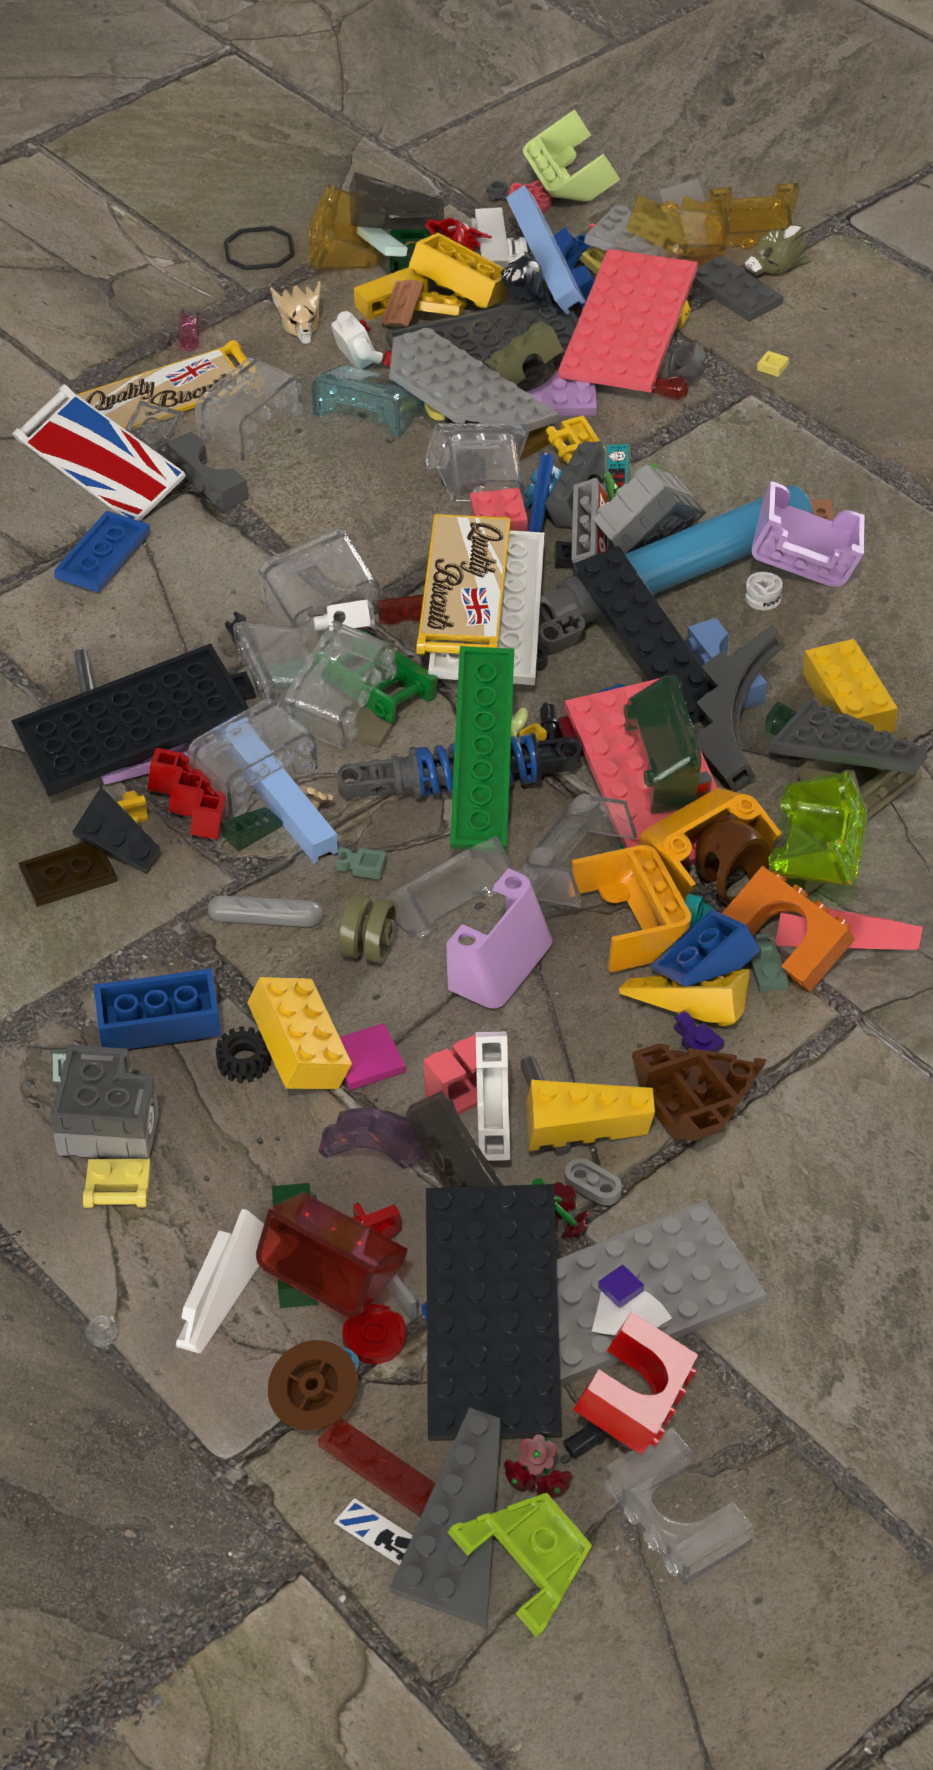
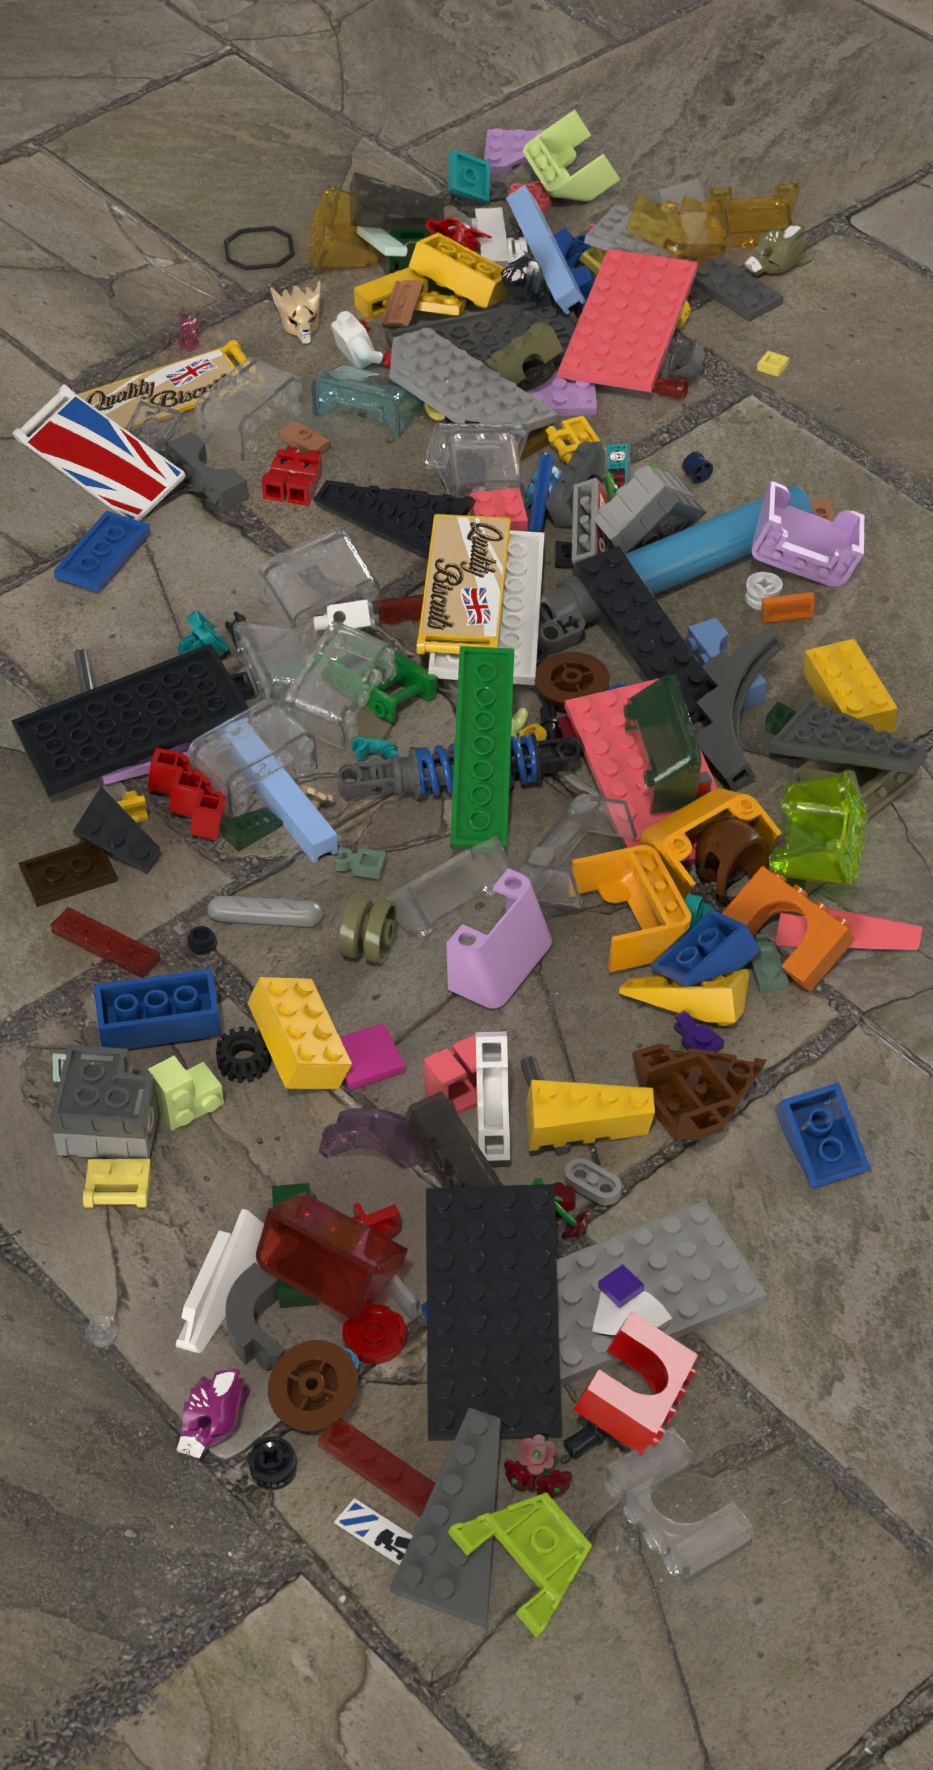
(105, 942): none -> clear red plate
(185, 1093): none -> yellowish green brick
(201, 939): none -> black plate
(202, 634): none -> teal tile
(211, 1412): none -> magenta piece
(247, 1300): none -> dark grey arch
(272, 1462): none -> black wheel
(292, 476): none -> red hips
(303, 438): none -> nougat plate
(366, 746): none -> teal piece
(394, 514): none -> black wing
(468, 177): none -> teal tile
(506, 147): none -> lavender plate
(570, 677): none -> reddish brown piece
(697, 467): none -> dark blue wheel
(787, 607): none -> orange tile
(822, 1135): none -> blue slope

